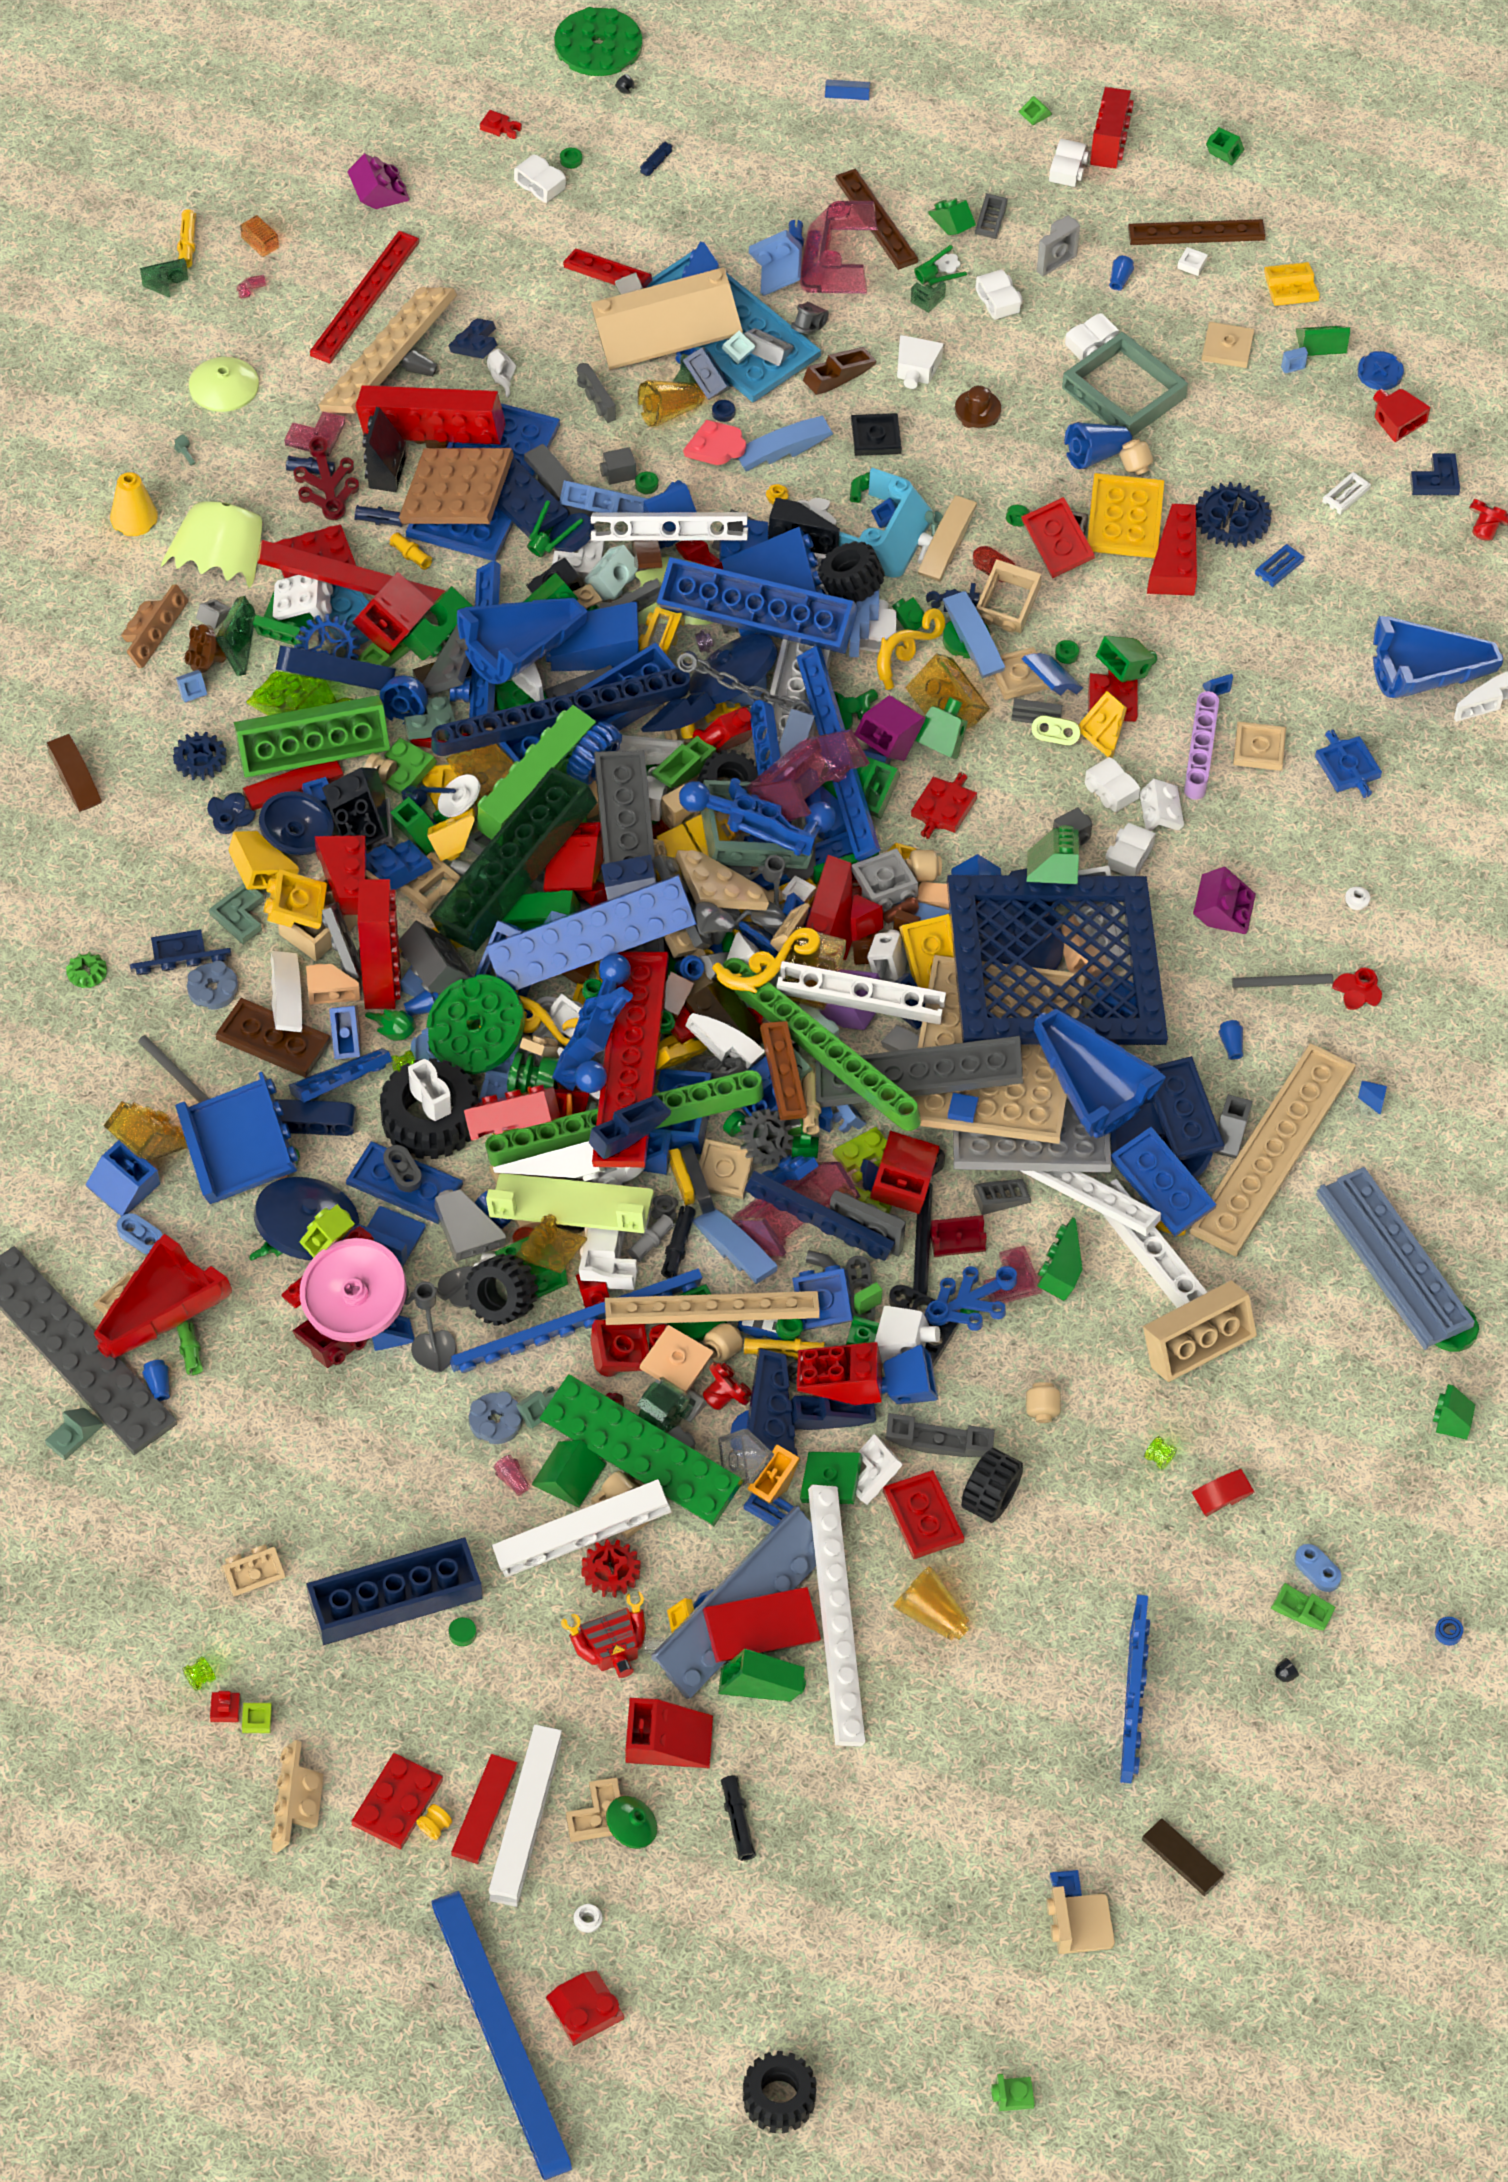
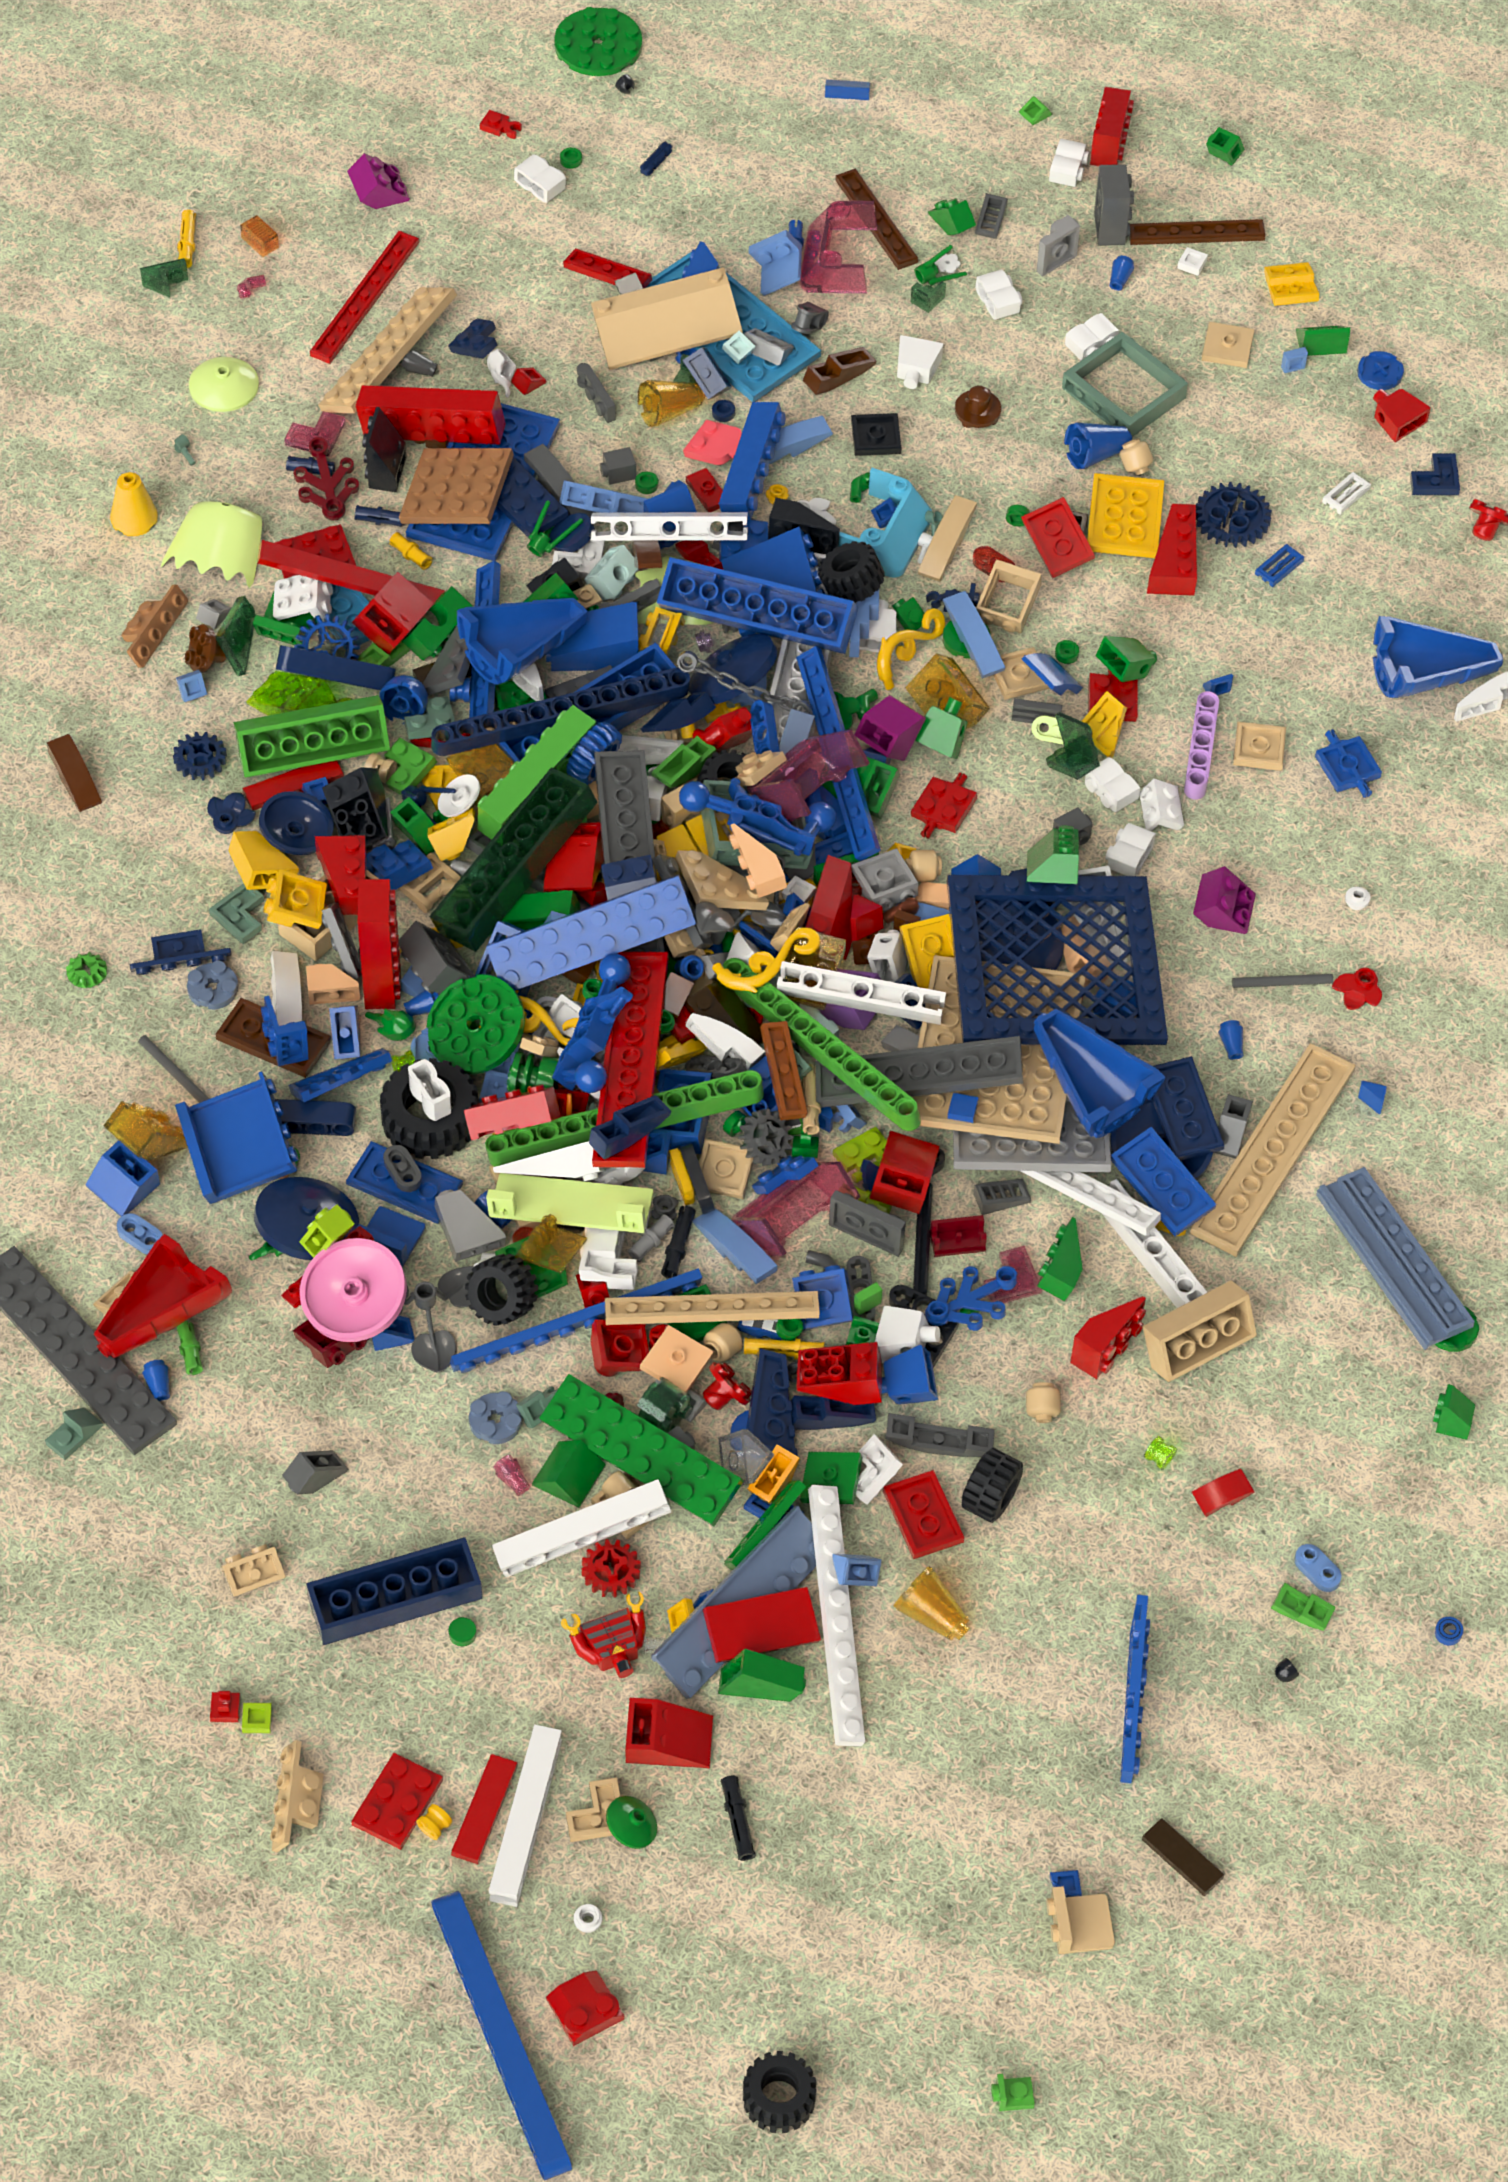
(199, 1673): clear neon green wheel -> none
(287, 1041): none -> blue bracket
(313, 1471): none -> dark grey slope
(527, 380): none -> red slope
(705, 489): none -> red plate
(752, 458): none -> blue brick
(758, 766): none -> tan plate
(761, 863): none -> light nougat slope
(765, 1523): none -> green tile
(819, 1216): dark blue plate -> none
(856, 1569): none -> medium blue slope
(1079, 753): none -> clear green bracket
(1107, 1336): none -> red slope
(1113, 205): none -> dark grey brick

